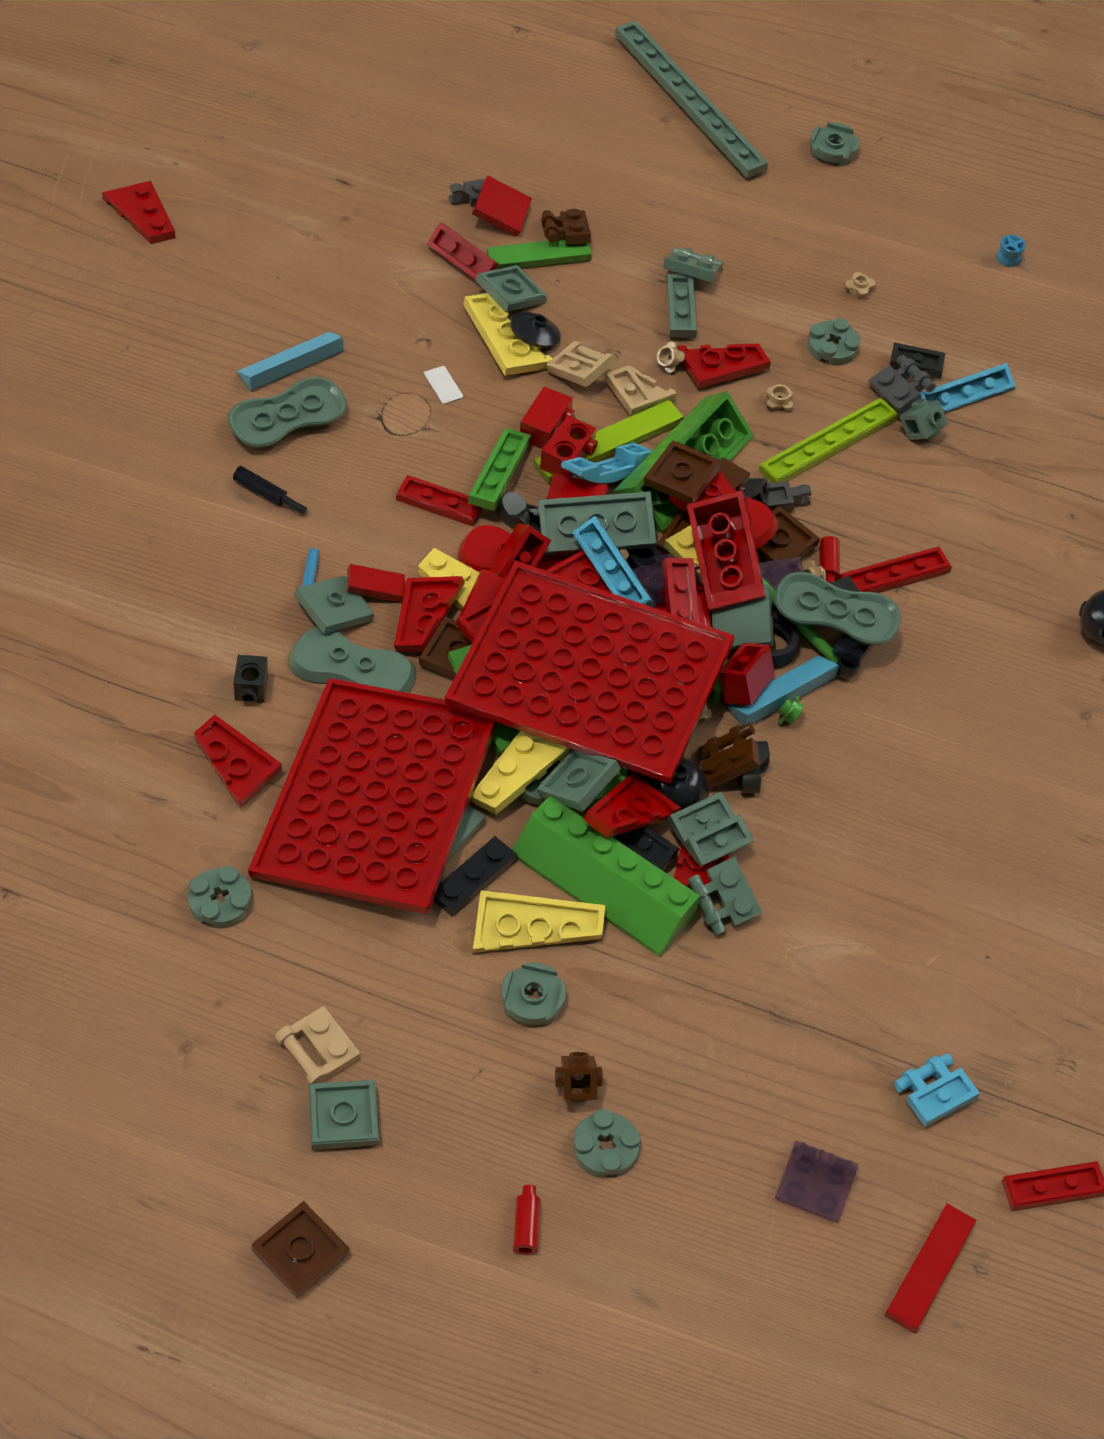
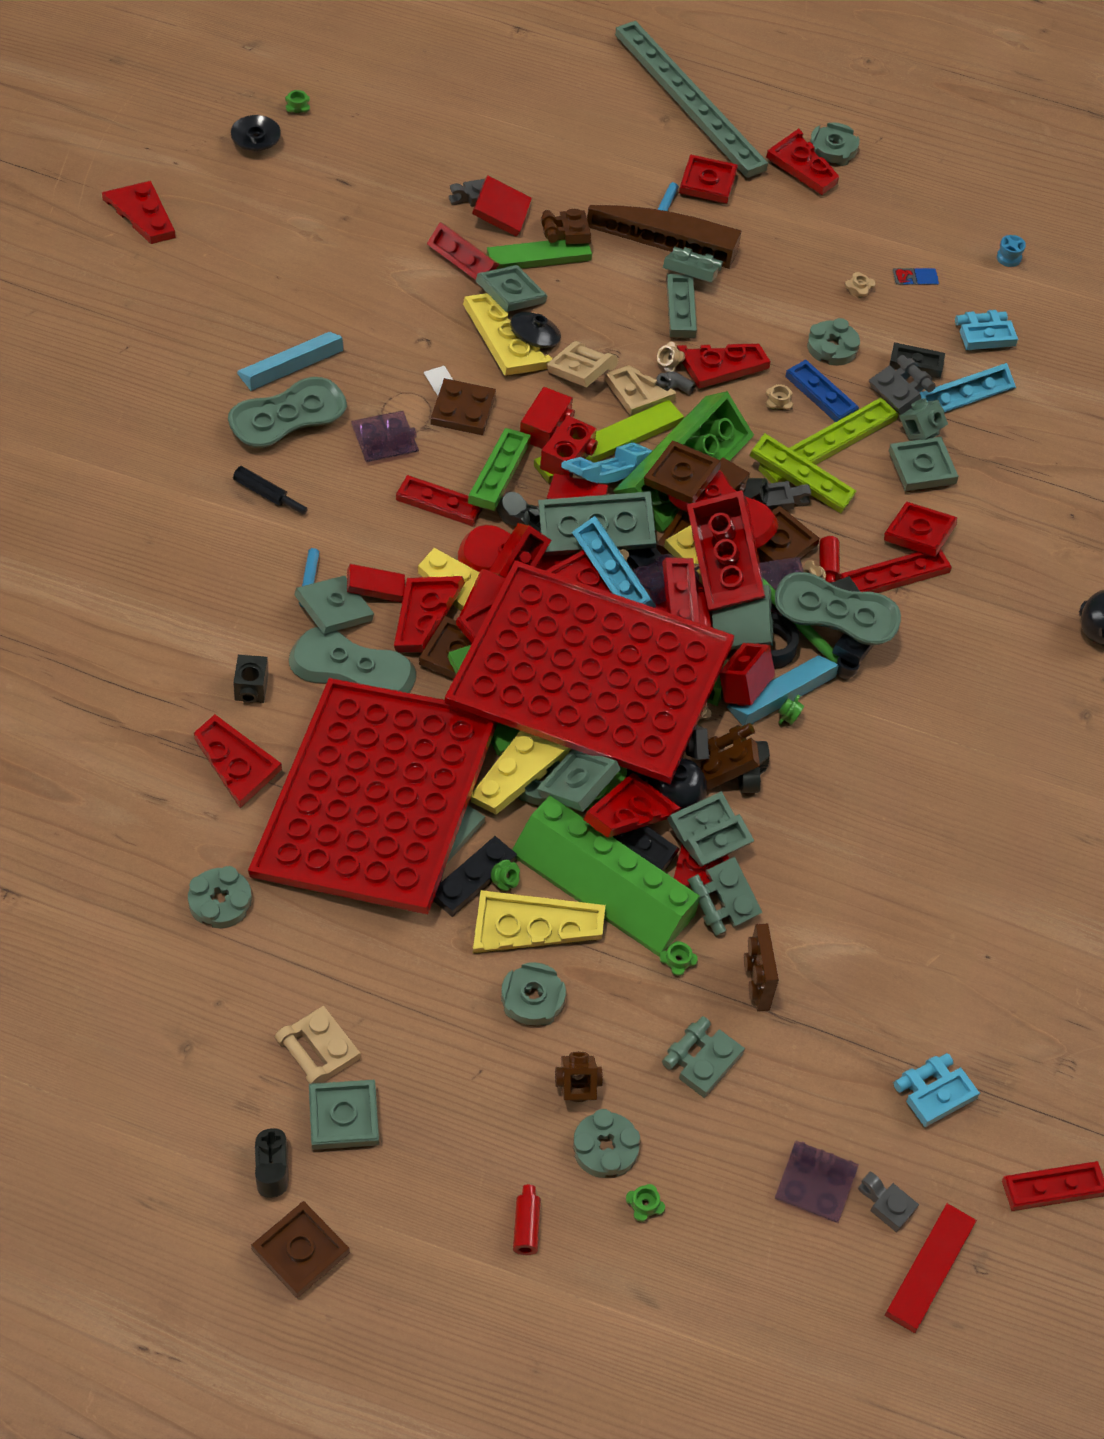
(255, 132): none -> black dish
(271, 1177): none -> pearl dark grey piece
(297, 101): none -> bright green plate
(385, 436): none -> clear purple hinge
(463, 406): none -> reddish brown plate
(499, 874): none -> bright green plate
(650, 1194): none -> bright green plate
(666, 230): none -> reddish brown slope
(668, 197): none -> dark azure piece
(675, 381): none -> dark grey arm
(682, 950): none -> bright green plate
(698, 744): none -> dark grey plate
(708, 178): none -> red plate
(710, 1063): none -> sand green plate
(762, 967): none -> reddish brown plate
(802, 162): none -> red wing
(802, 471): none -> lime tile
(821, 390): none -> blue tile
(891, 1204): none -> dark grey plate
(915, 276): none -> sticker
(920, 529): none -> red plate
(923, 463): none -> sand green plate
(986, 330): none -> medium azure plate

